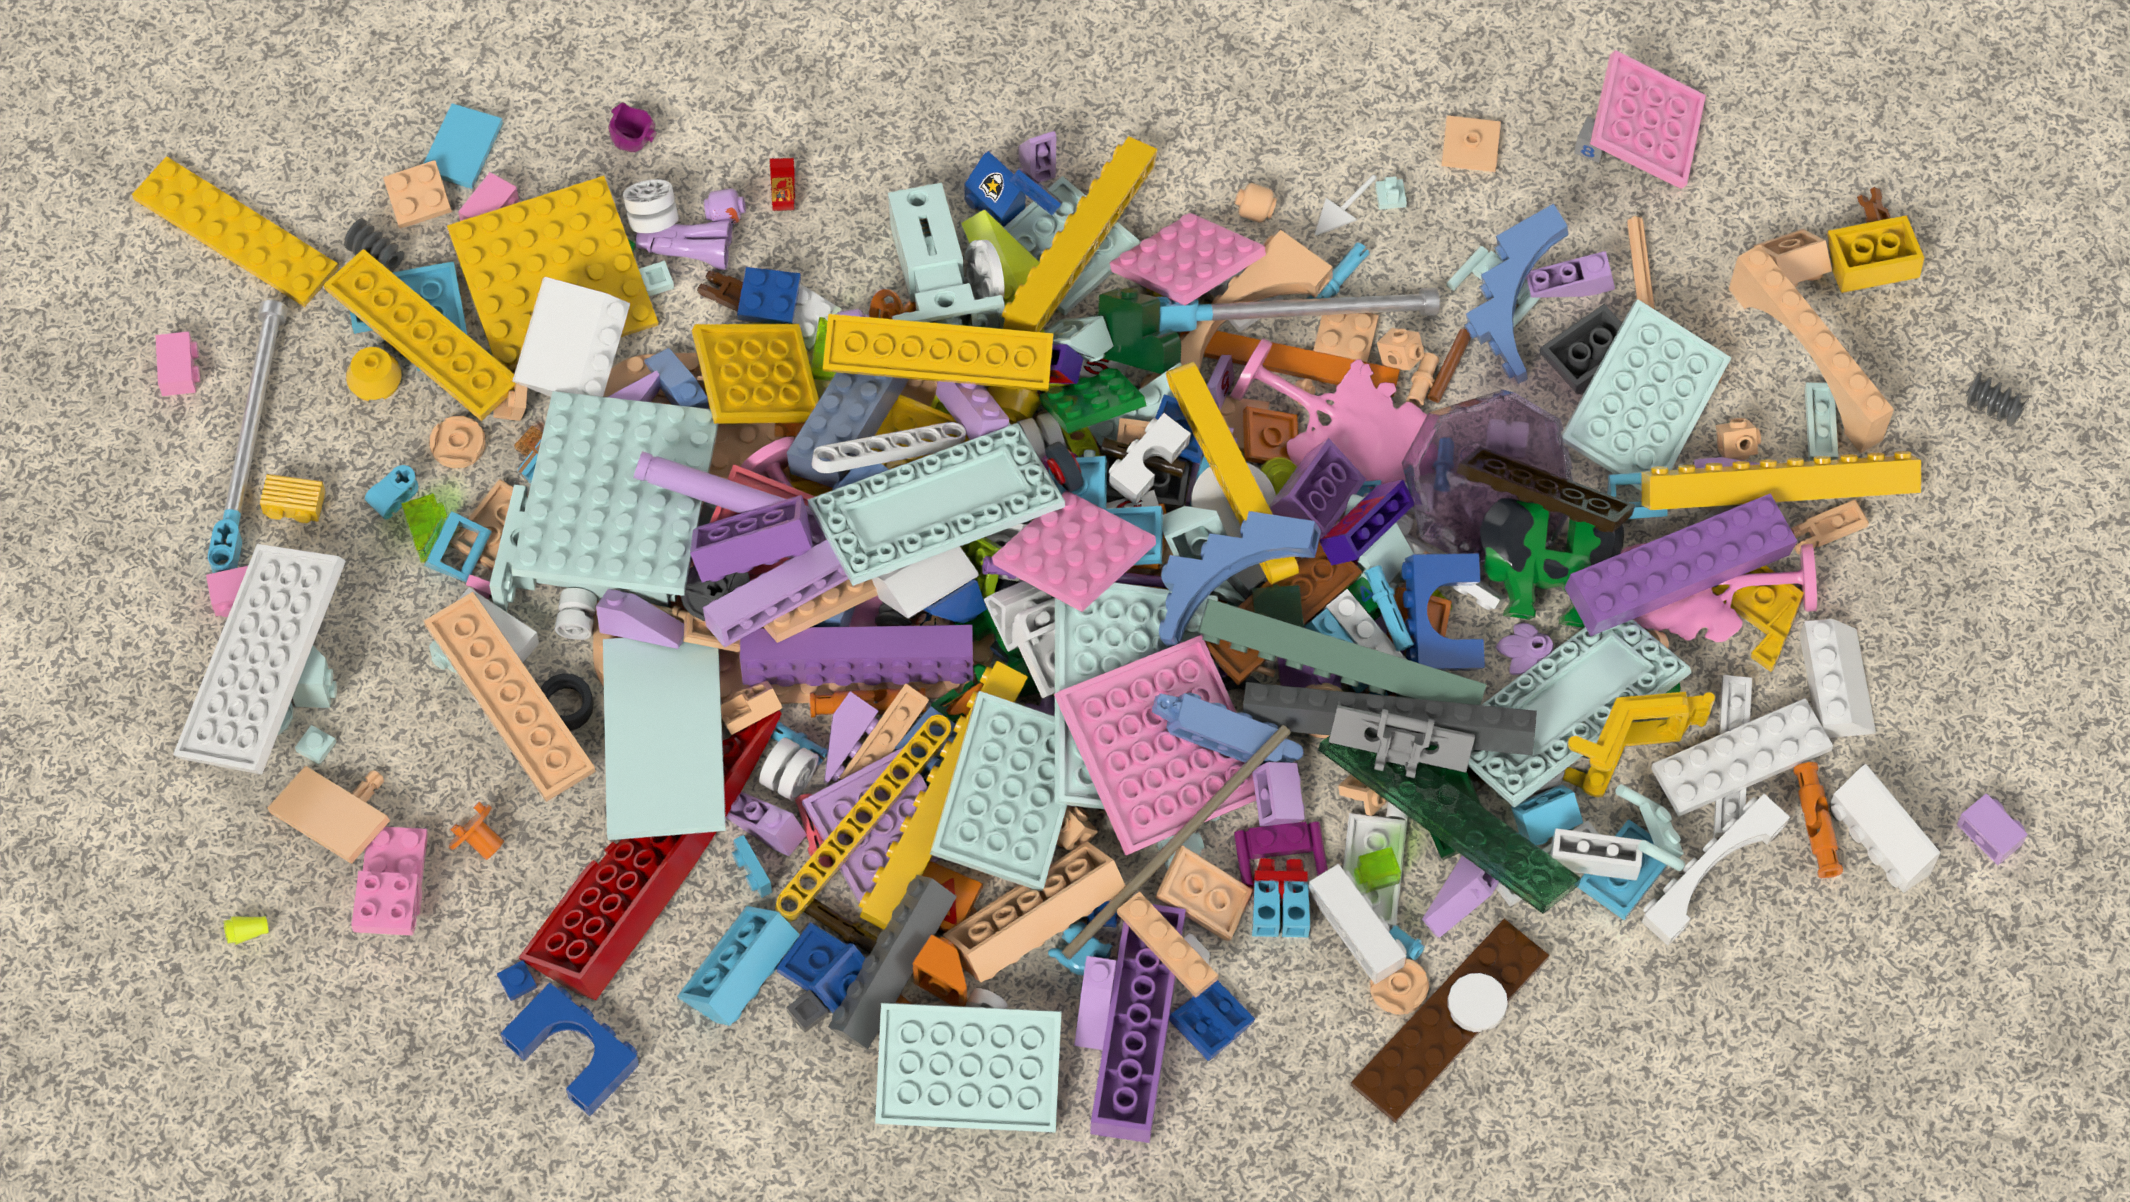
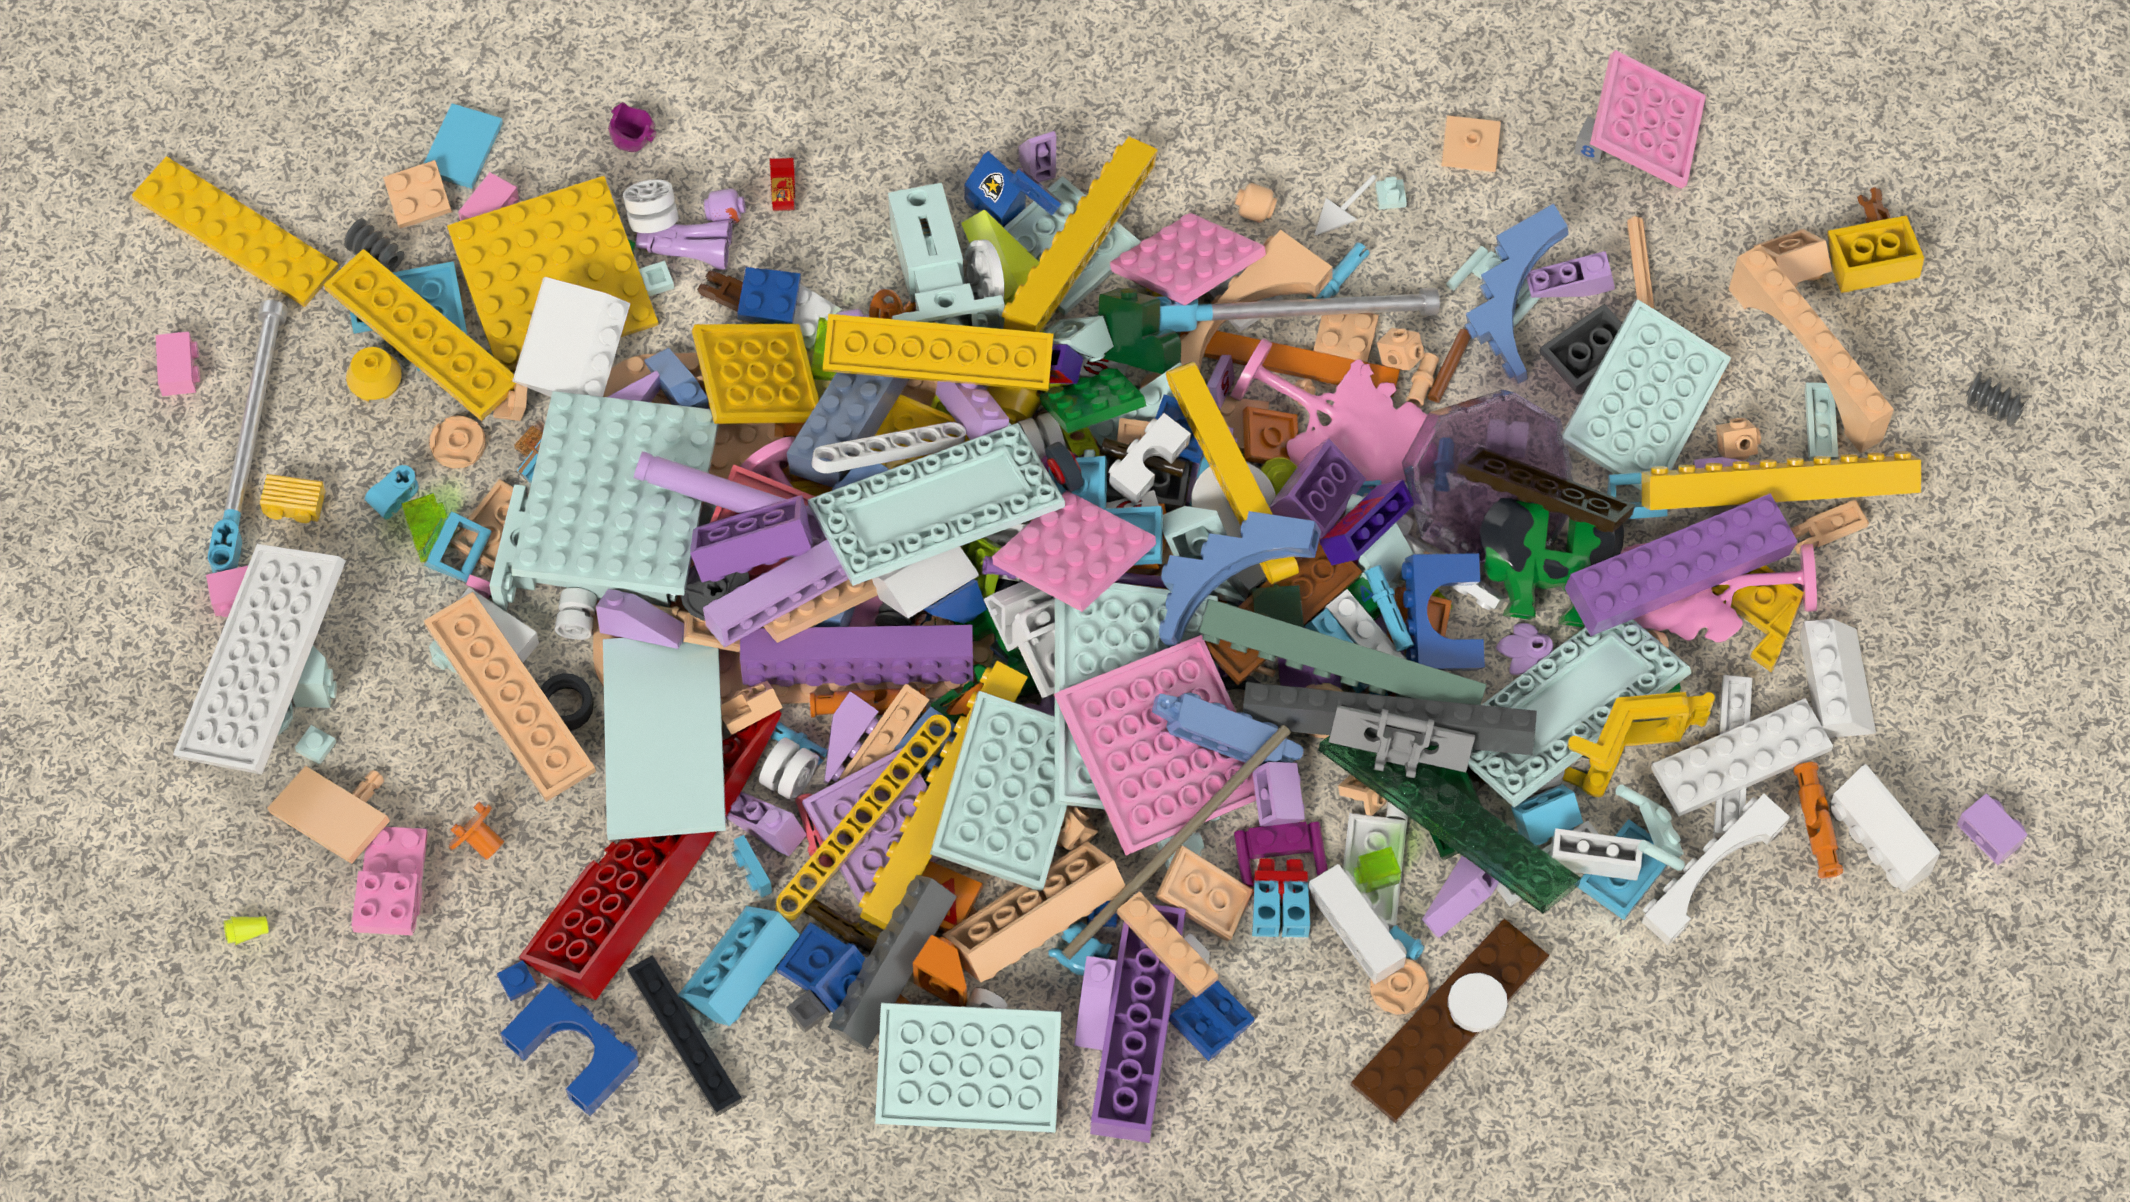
(684, 1035): none -> black plate

